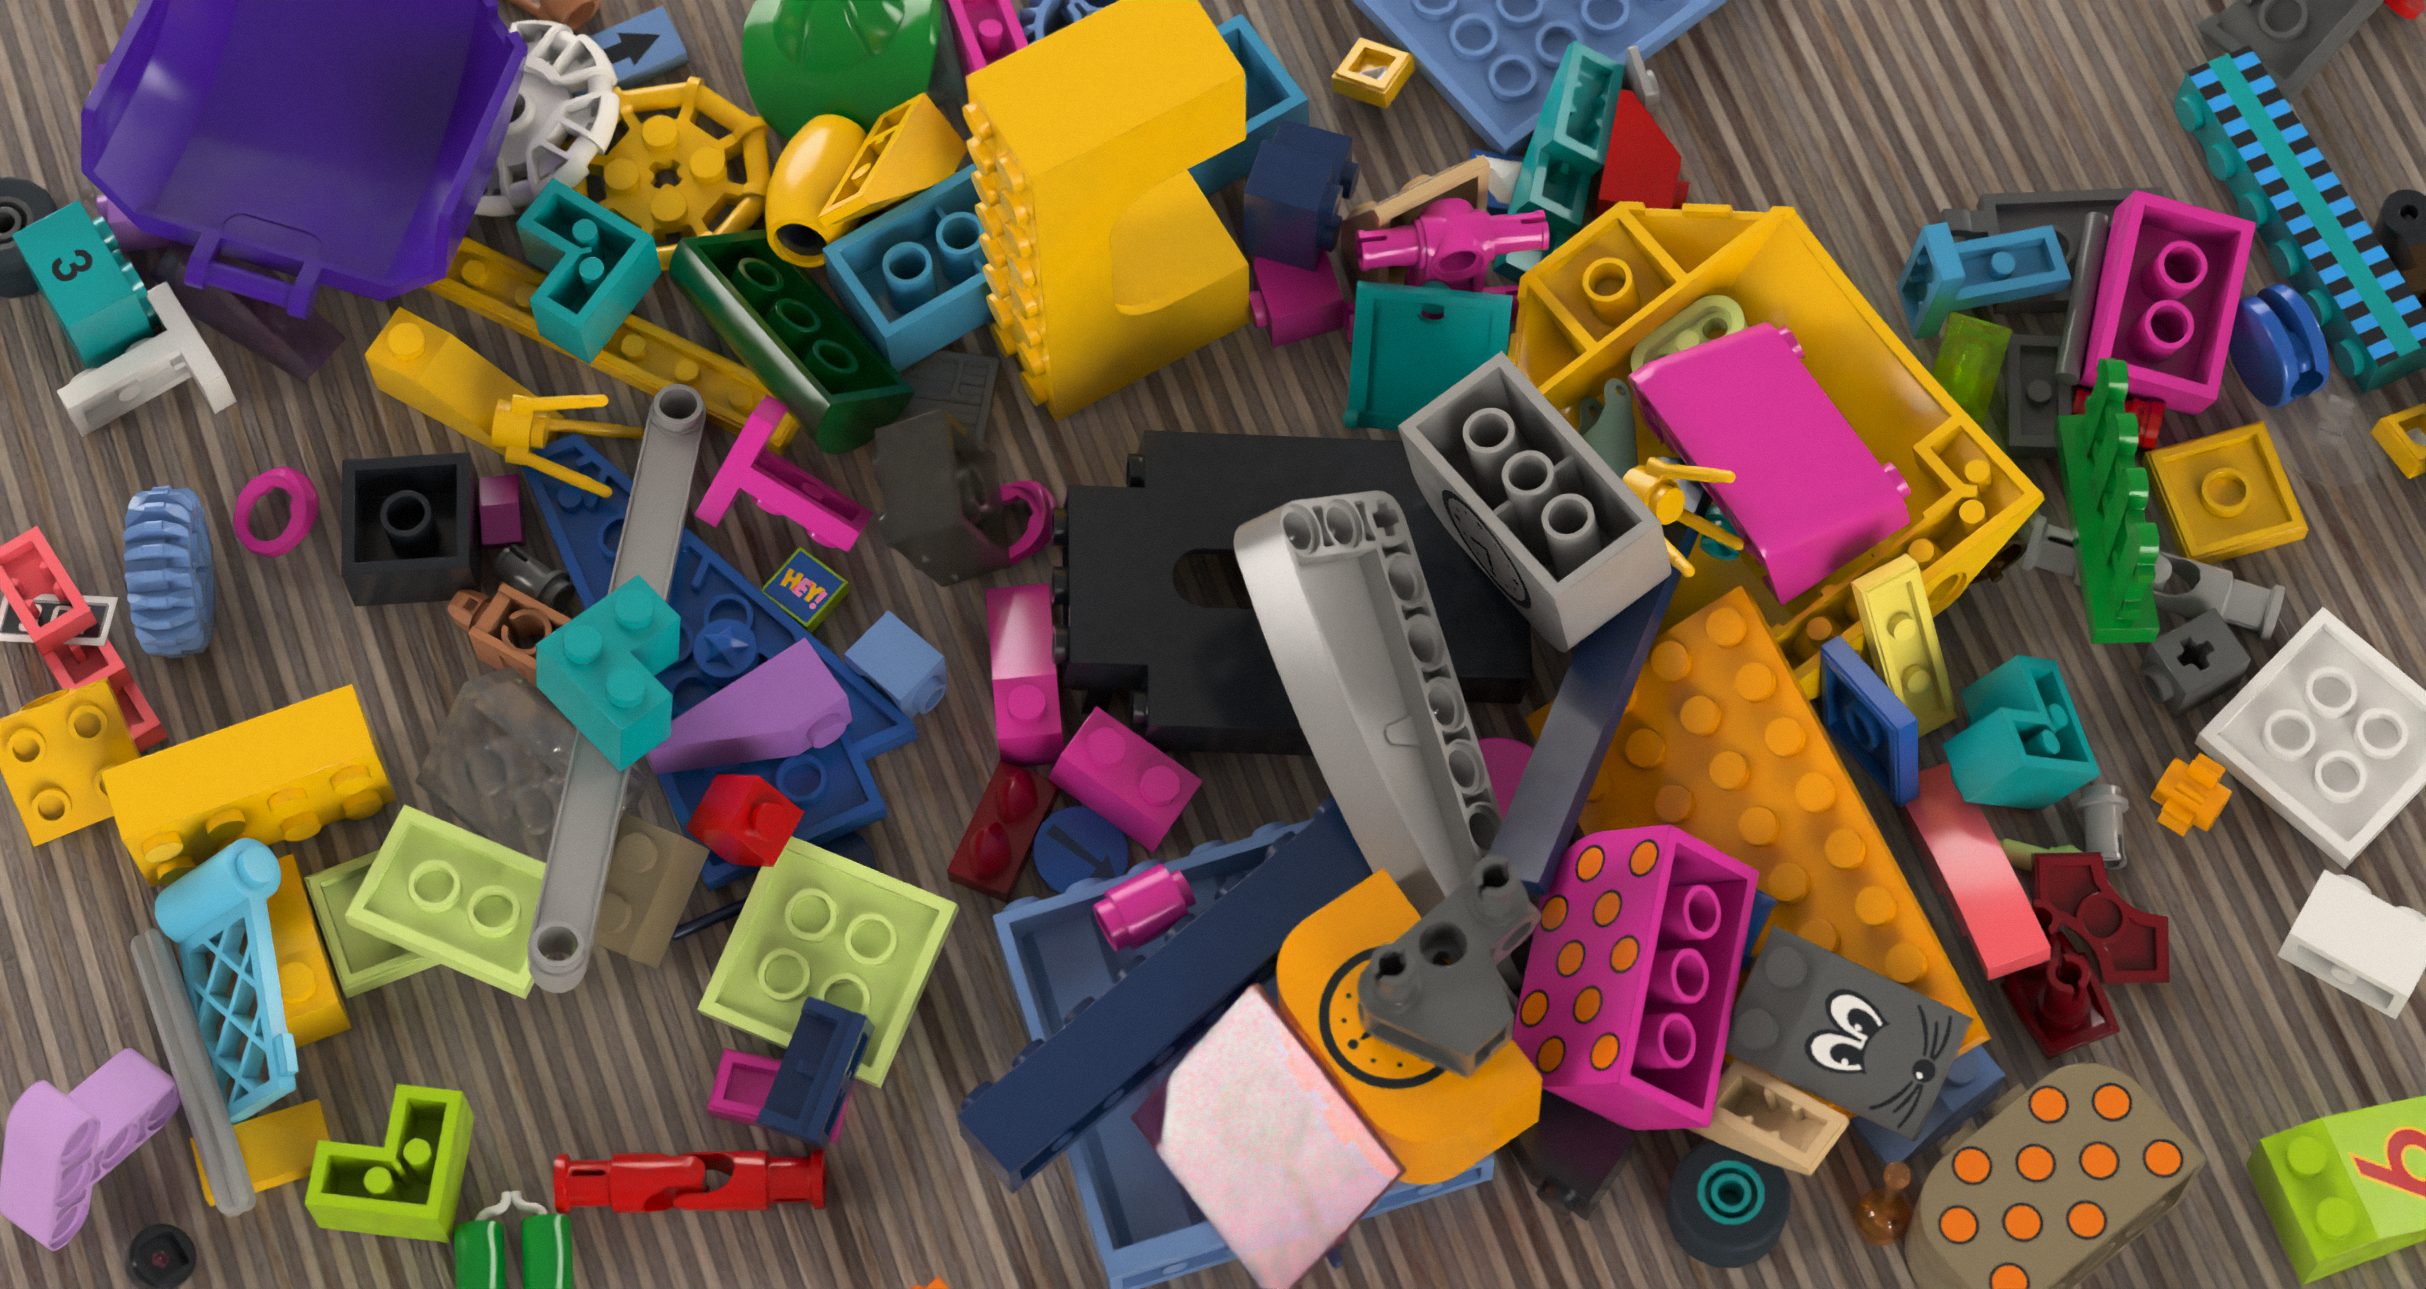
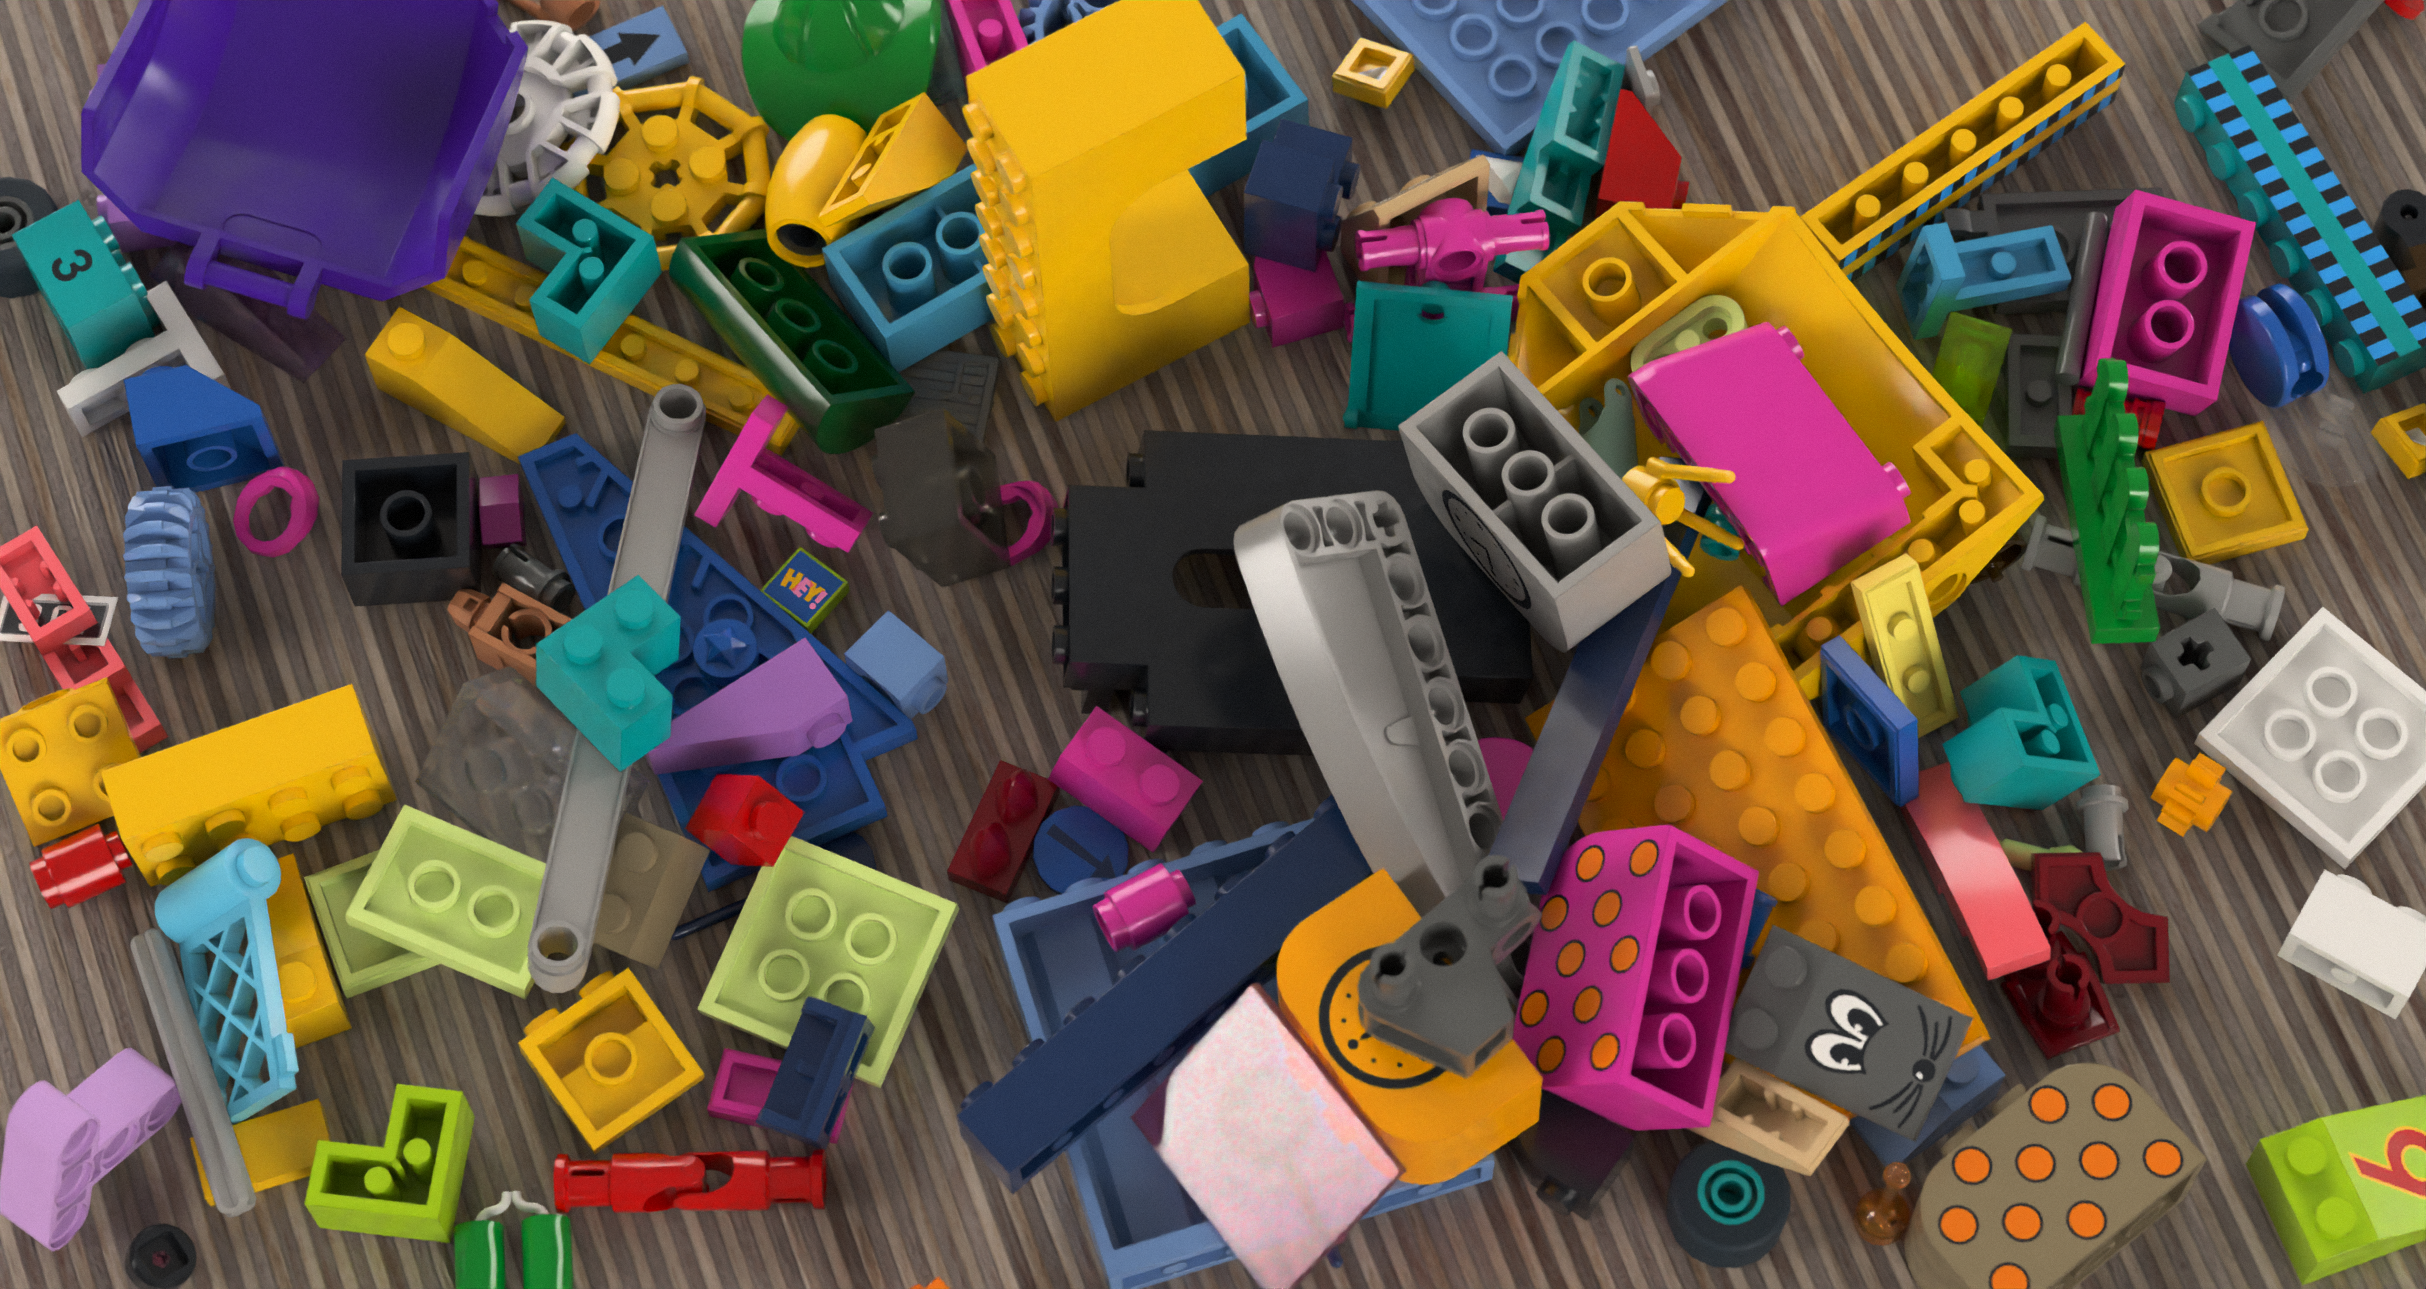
(81, 867): none -> red brick
(197, 430): none -> blue slope
(525, 425): yellow plant -> none
(609, 1058): none -> yellow plate
(1024, 675): dark pink slope -> none
(1967, 151): none -> yellow brick

